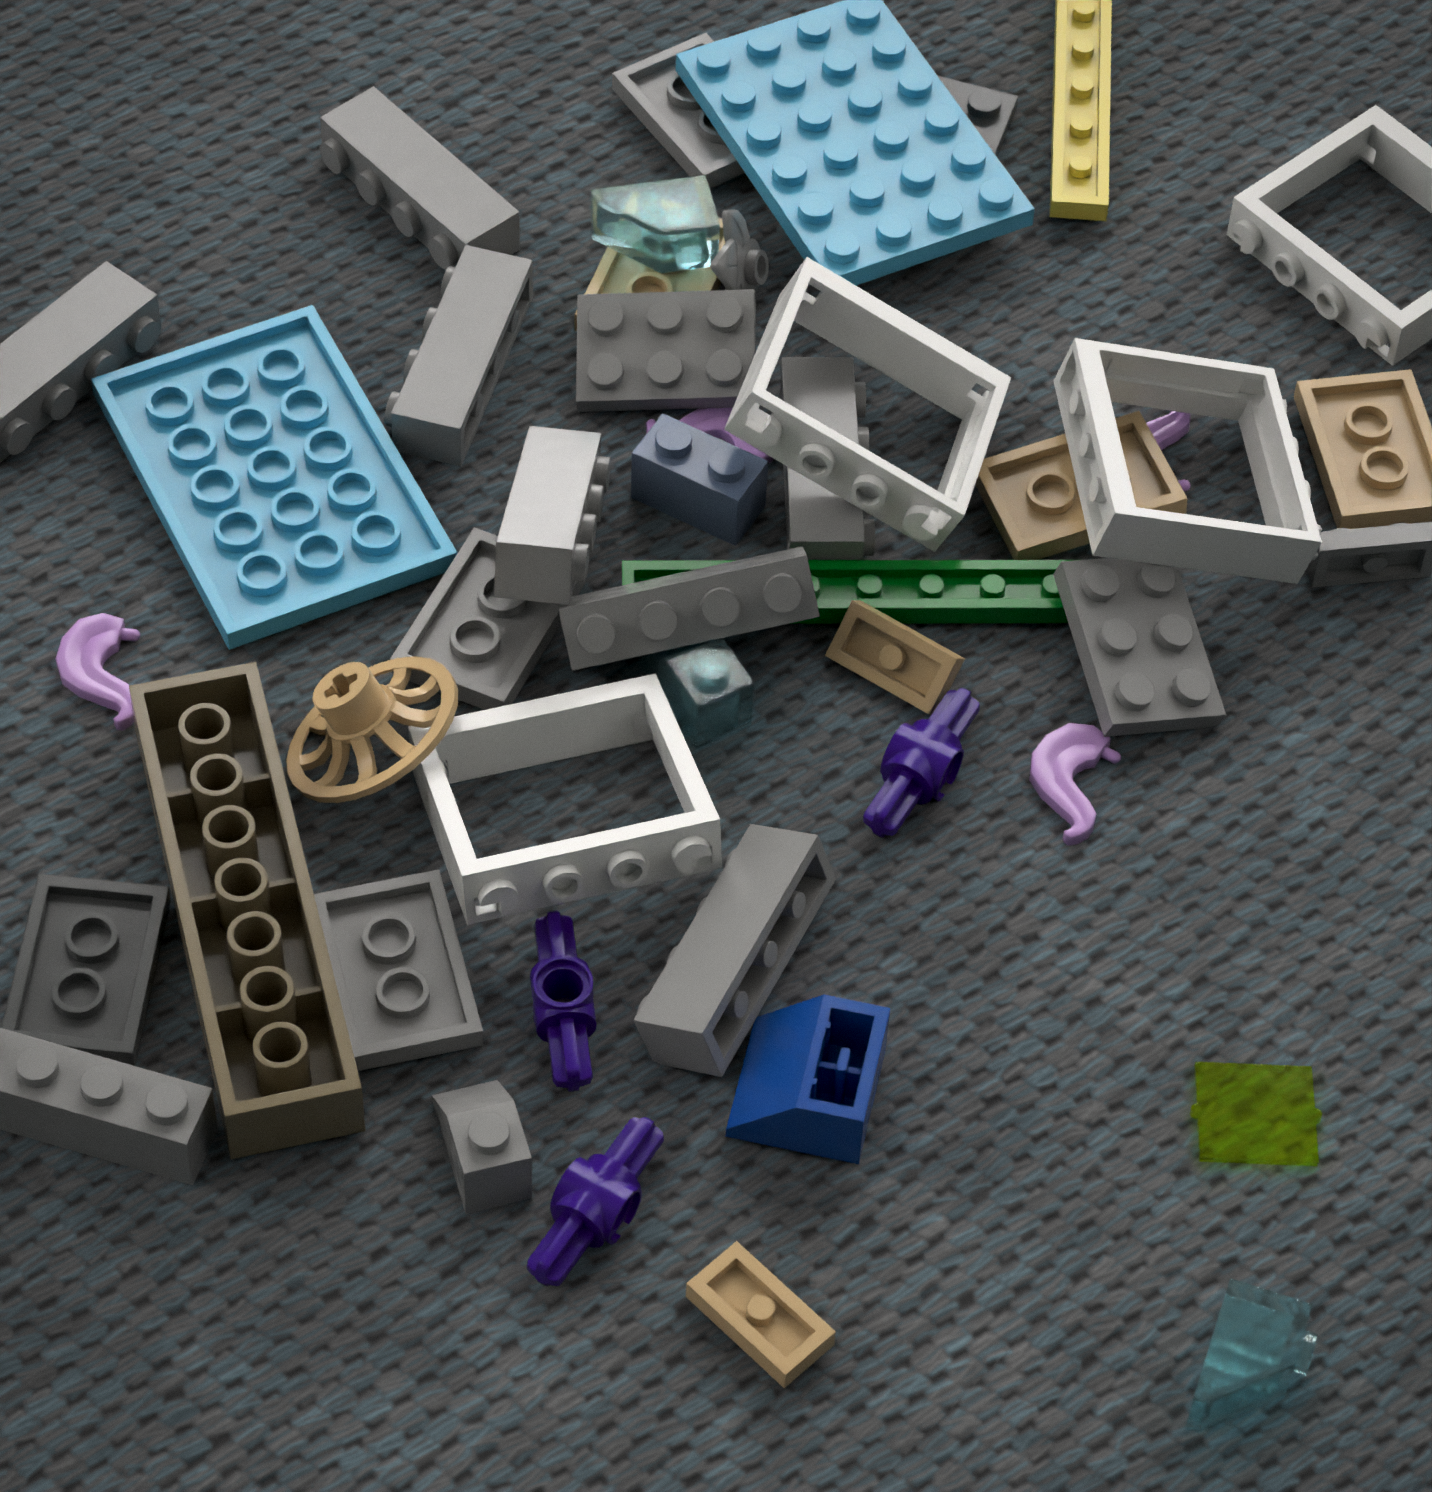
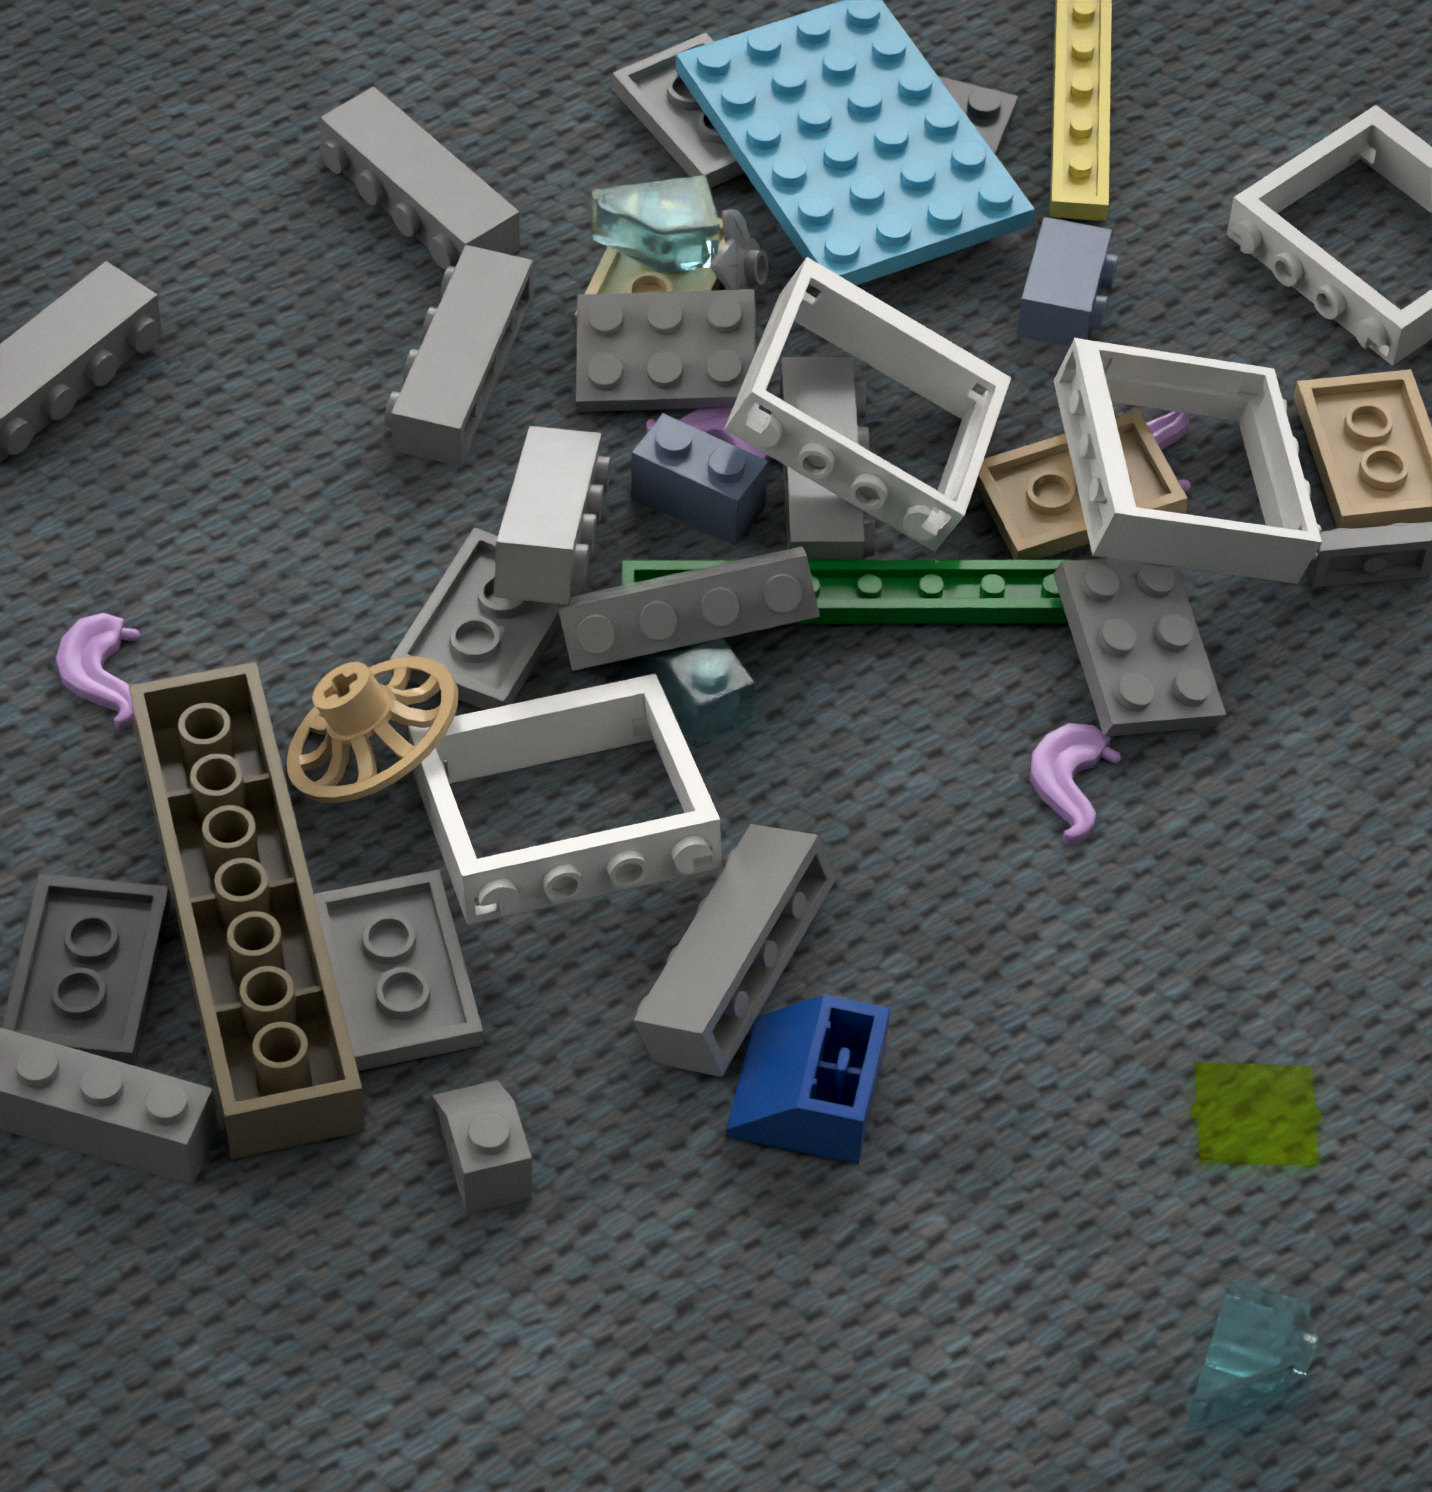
(273, 476): medium azure plate -> none
(563, 1024): dark purple axle -> none
(595, 1201): dark purple axle -> none
(760, 1314): tan plate -> none
(894, 656): tan plate -> none
(921, 762): dark purple axle -> none
(1065, 282): none -> brick

